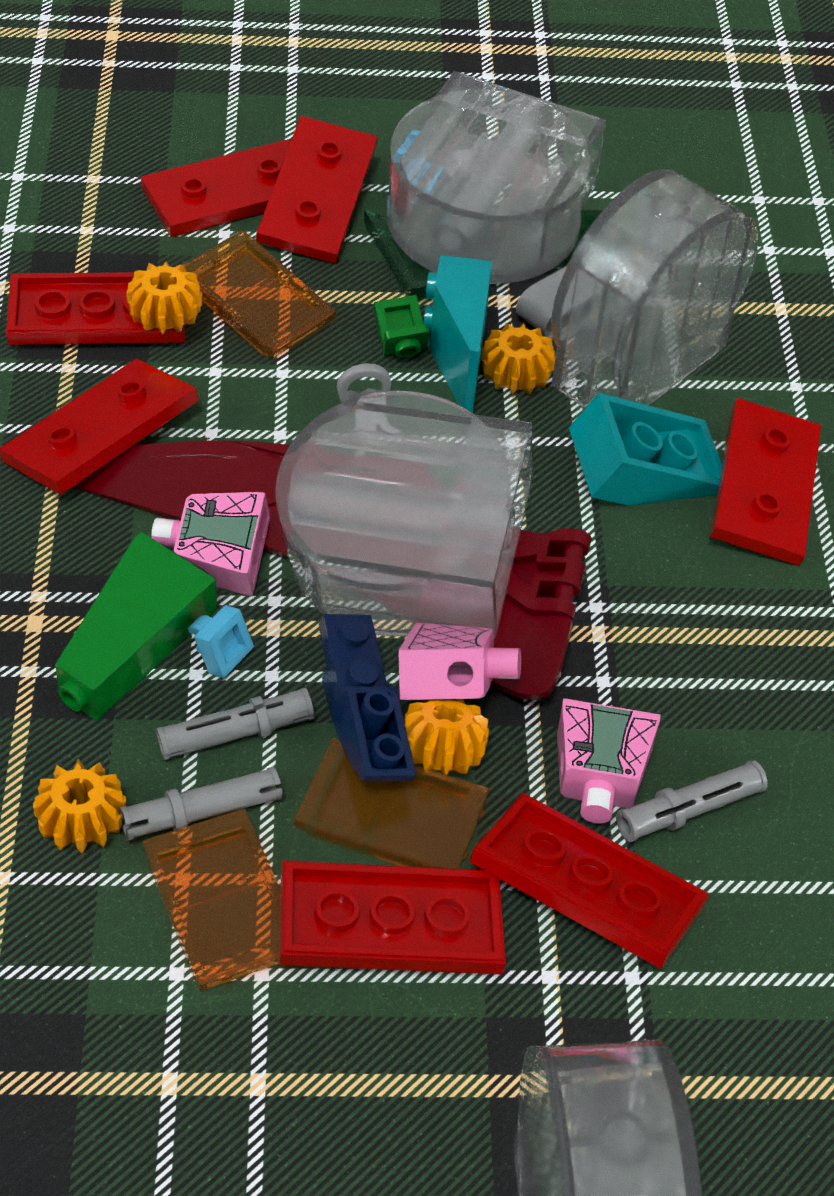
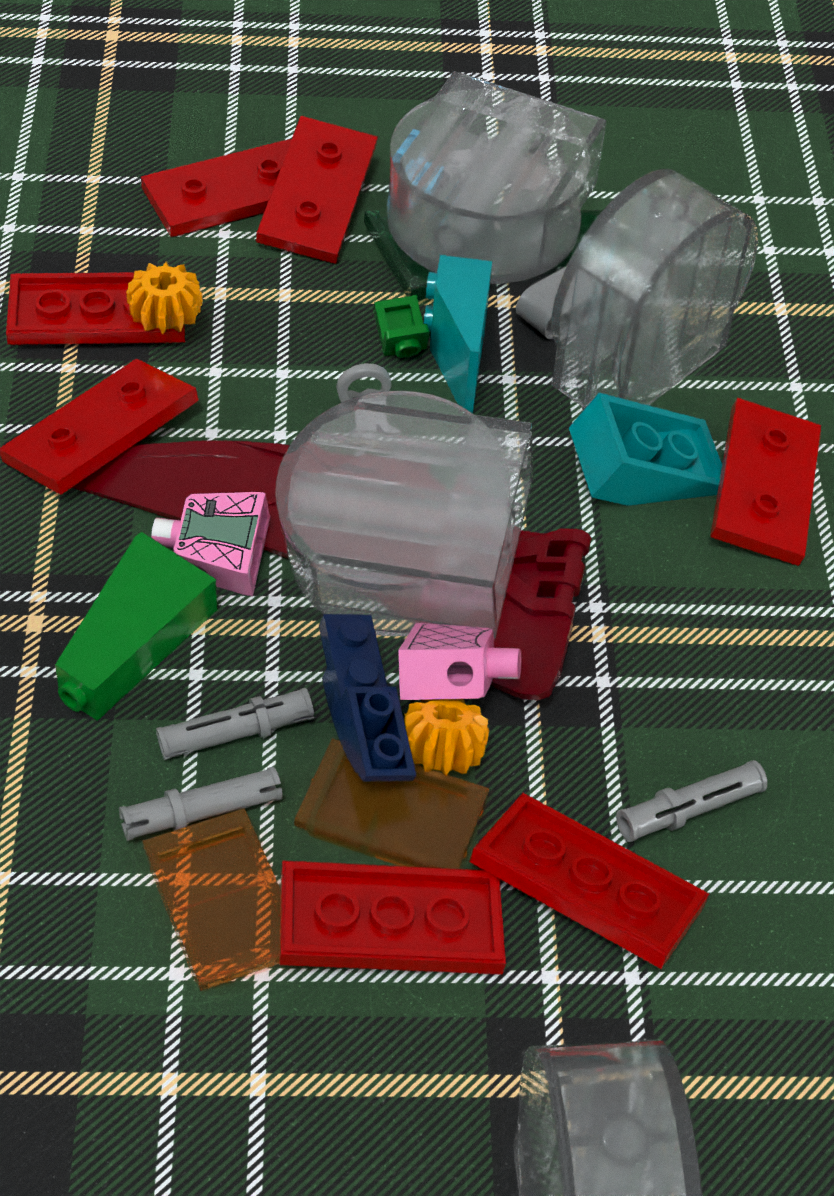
(79, 806): light orange gear -> none
(222, 640): medium azure tile -> none
(258, 295): clear orange piece -> none
(518, 358): light orange gear -> none
(603, 755): bright pink torso -> none

